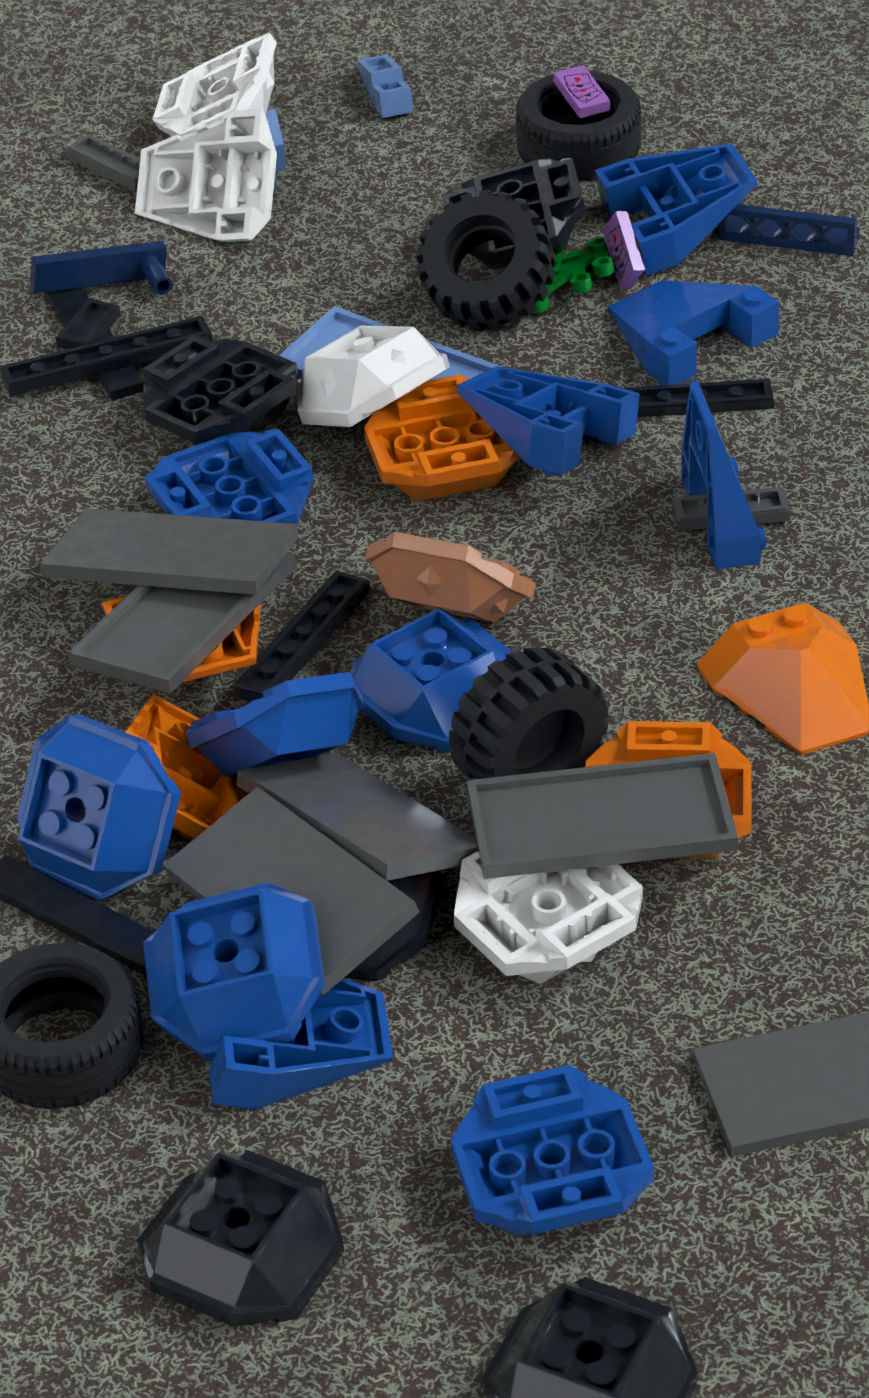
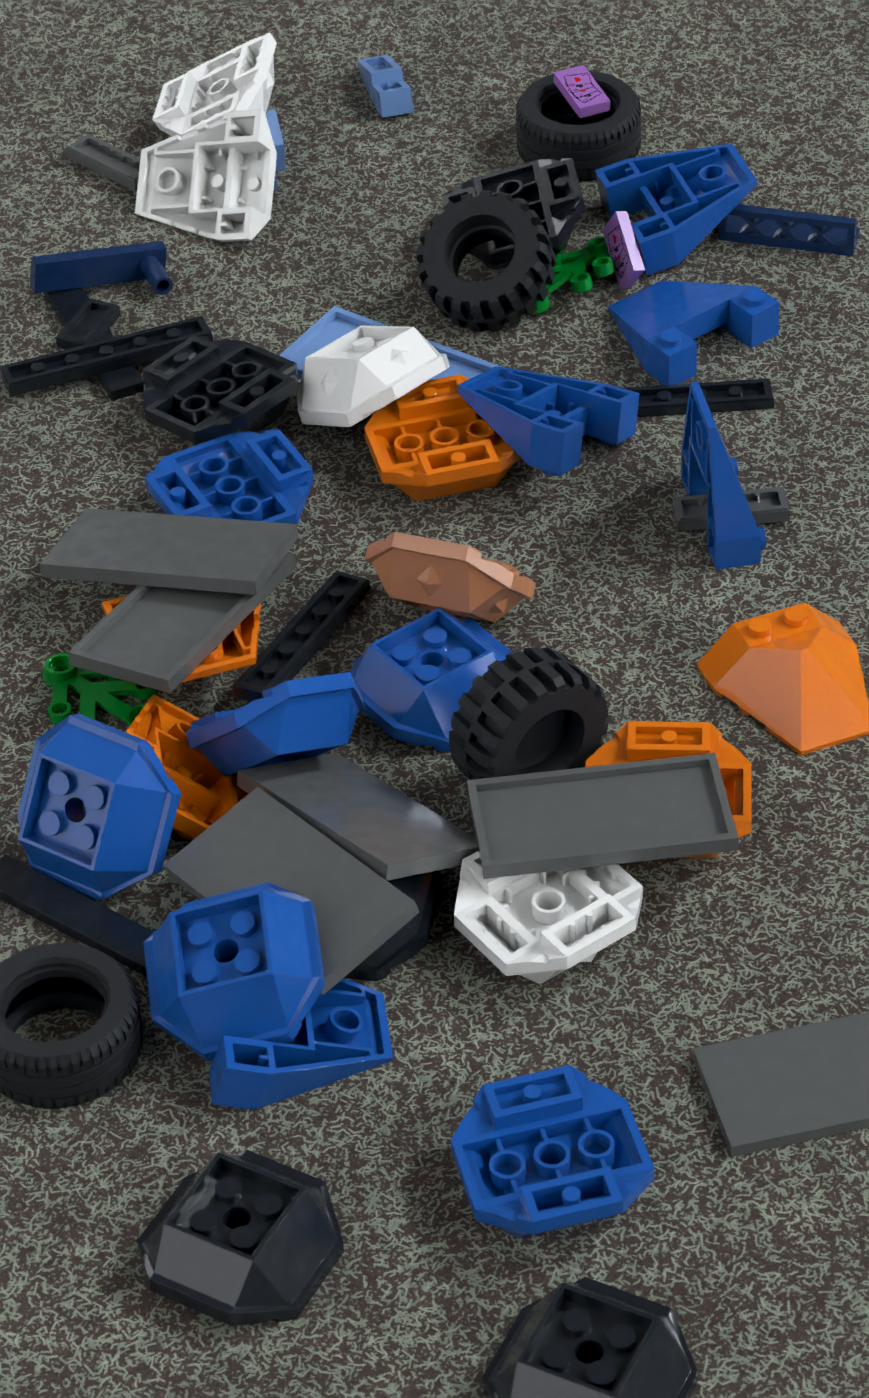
(62, 676): none -> green plant

